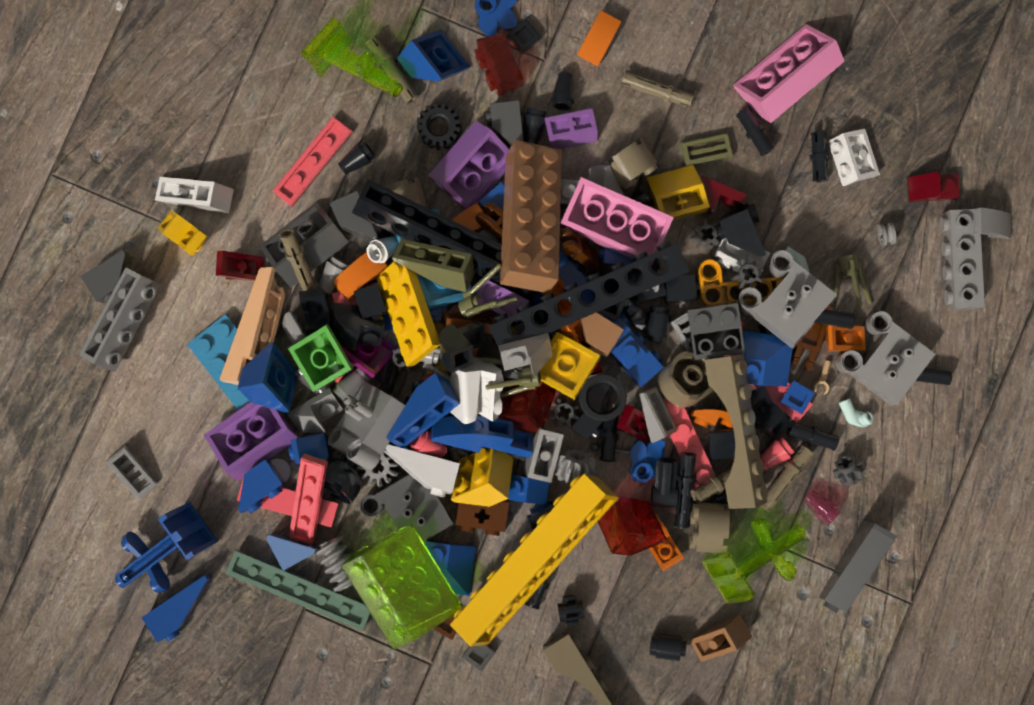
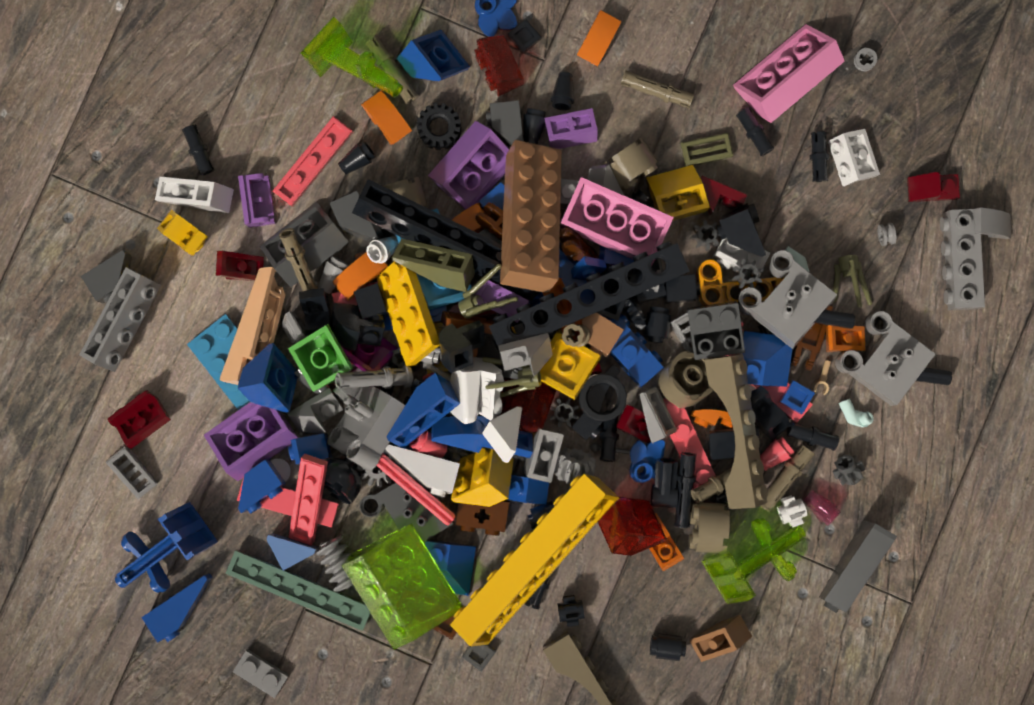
(139, 418): none -> dark red bracket
(198, 150): none -> black pin
(256, 200): none -> medium lavender hinge
(260, 673): none -> light grey plate
(385, 377): none -> light grey pin
(386, 117): none -> orange slope
(415, 490): none -> coral axle
(503, 433): none -> white slope
(569, 332): none -> dark tan bush
(588, 266): none -> blue plate
(792, 511): none -> white gear
(867, 66): none -> light grey bush

